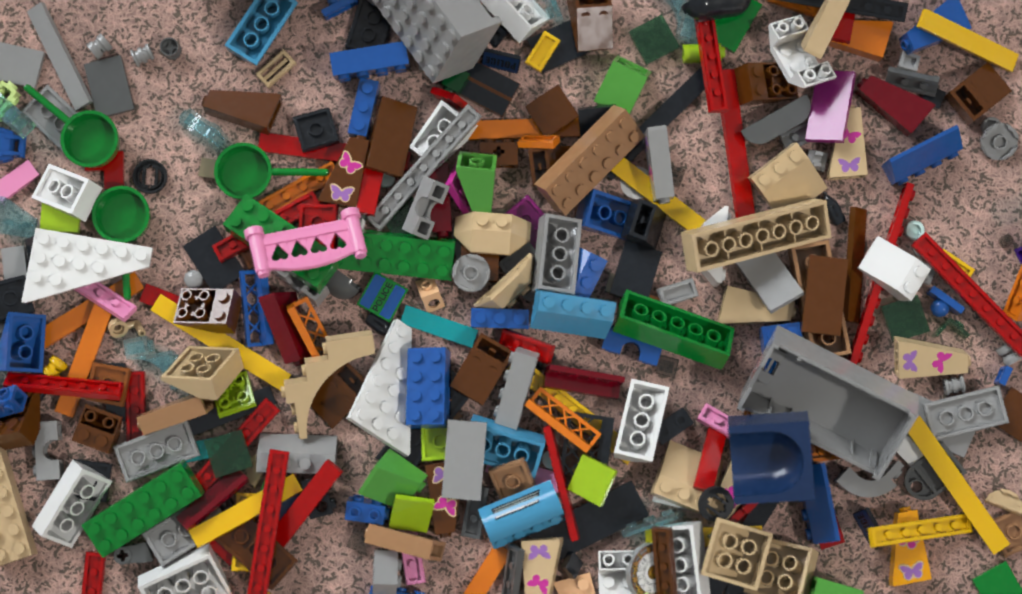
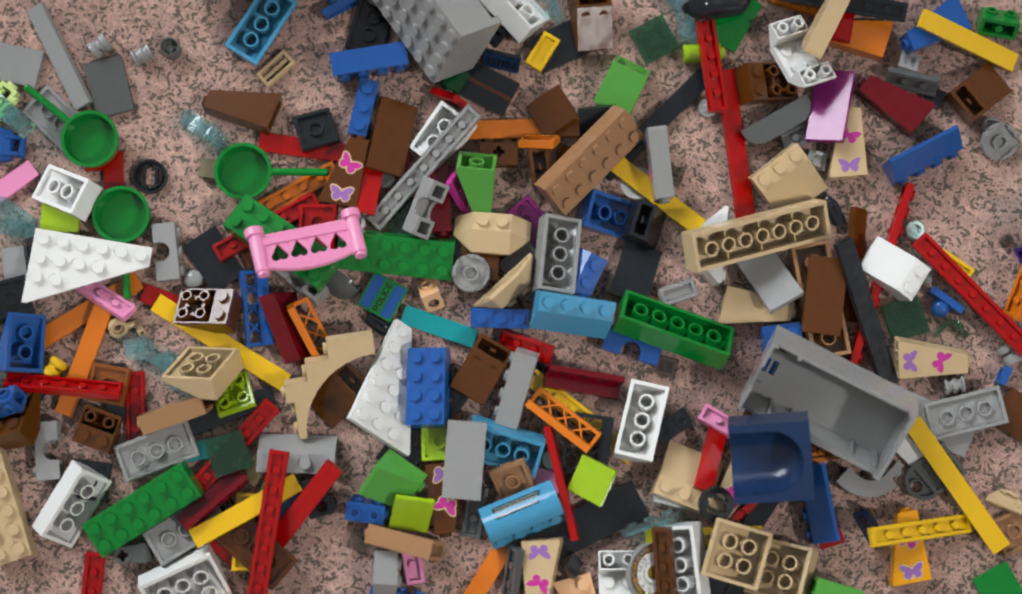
(171, 268): none -> light grey arch
(703, 109): none -> light grey tile
(865, 309): none -> black tile
(998, 23): none -> green brick

